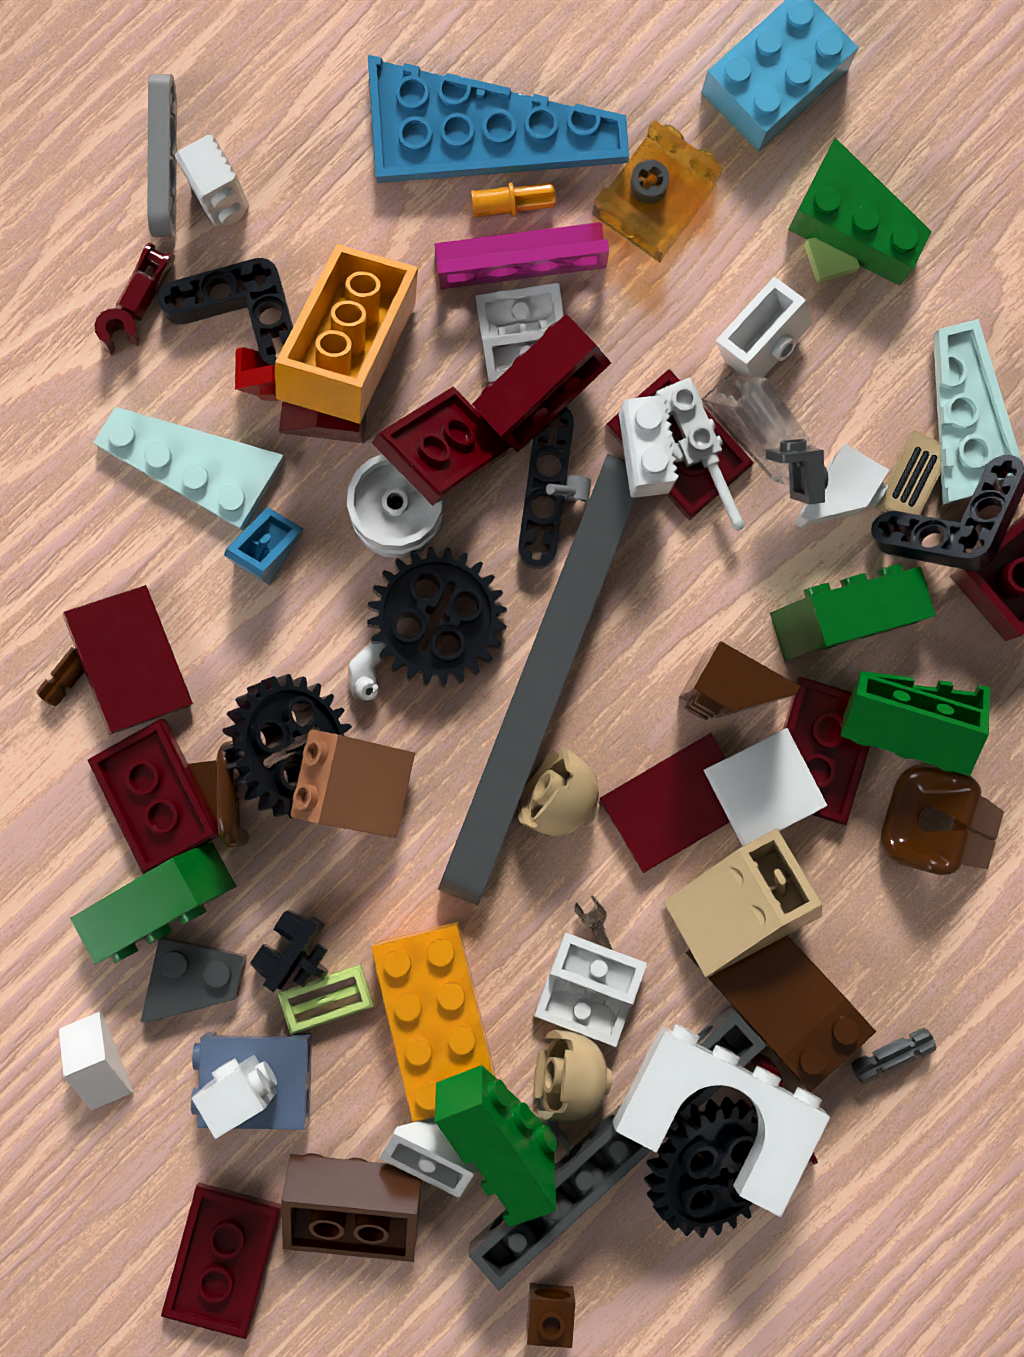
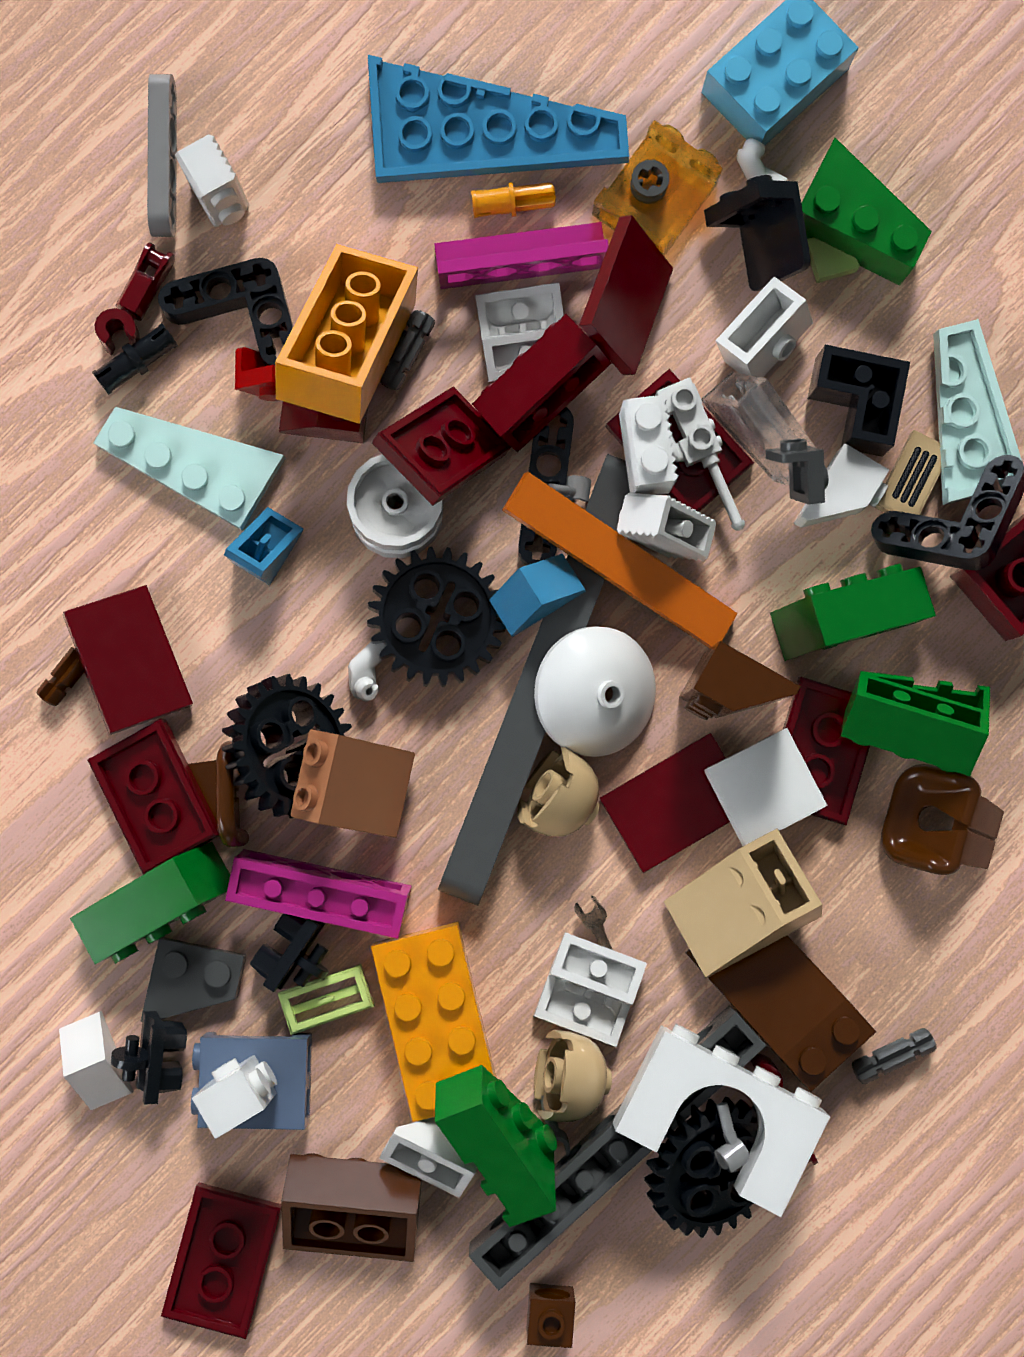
(135, 358): none -> black pin
(152, 1073): none -> black hips
(318, 893): none -> dark pink fence
(407, 349): none -> dark grey axle
(535, 593): none -> dark azure slope
(573, 689): none -> white dish
(619, 560): none -> orange tile
(626, 295): none -> dark red tile
(666, 526): none -> white brick
(734, 1152): none -> light grey hand
(750, 161): none -> white arm
(769, 228): none -> black bracket
(870, 388): none -> black brick

